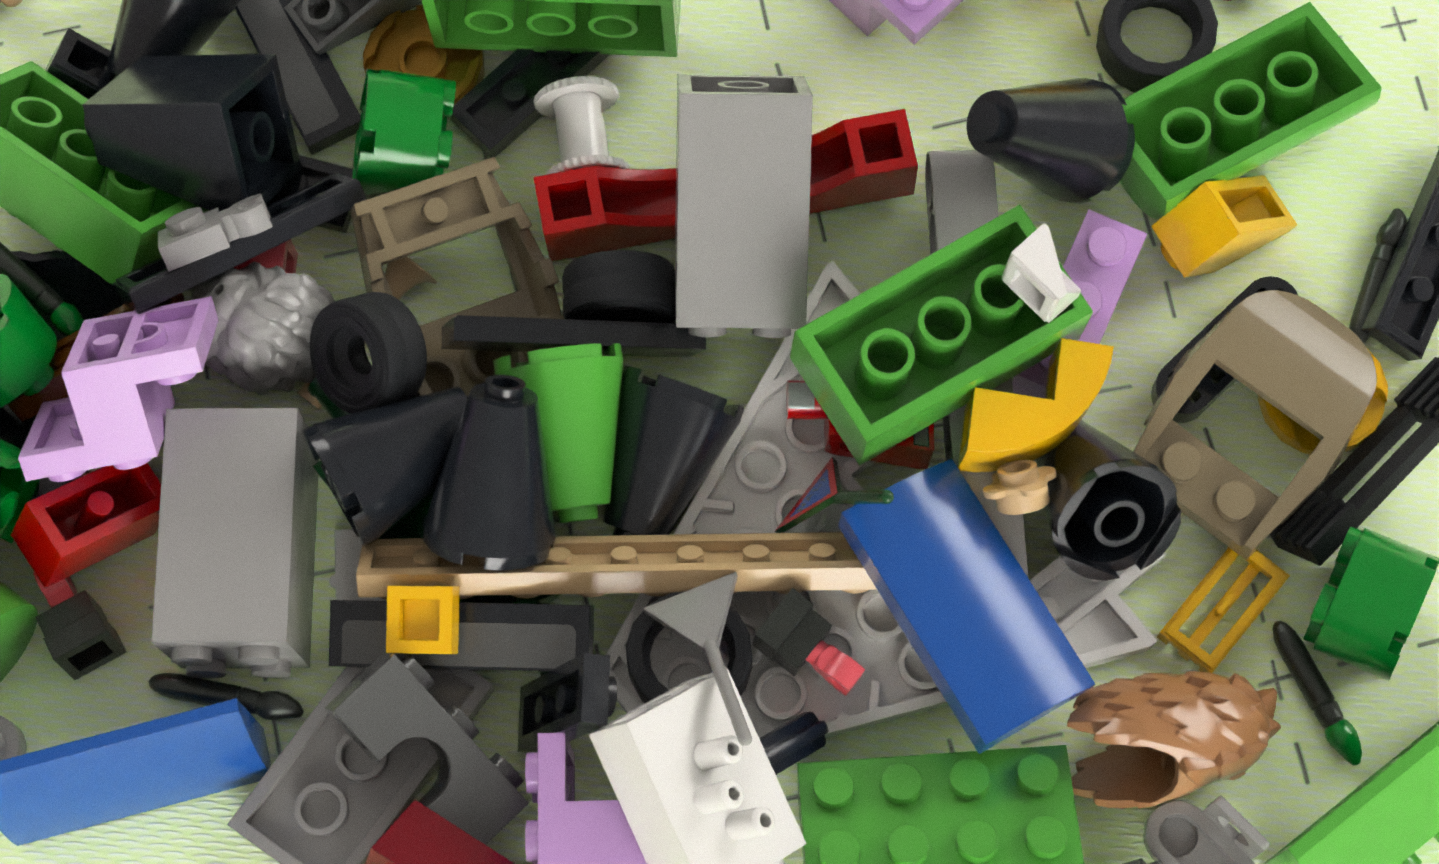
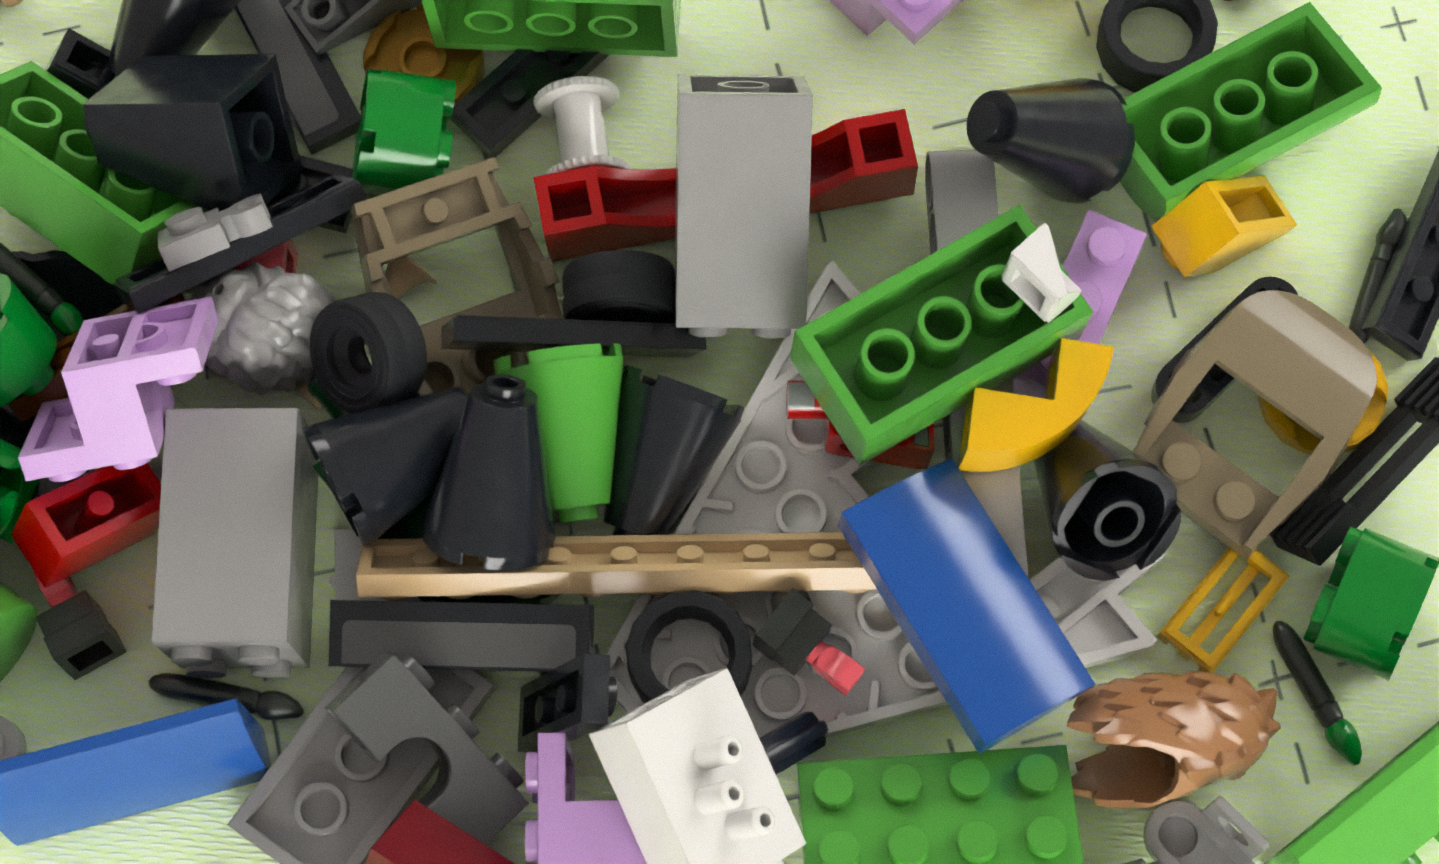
(422, 619): yellow plate -> none
(700, 619): light grey piece -> none
(826, 491): piece -> none
(1020, 487): tan plate -> none

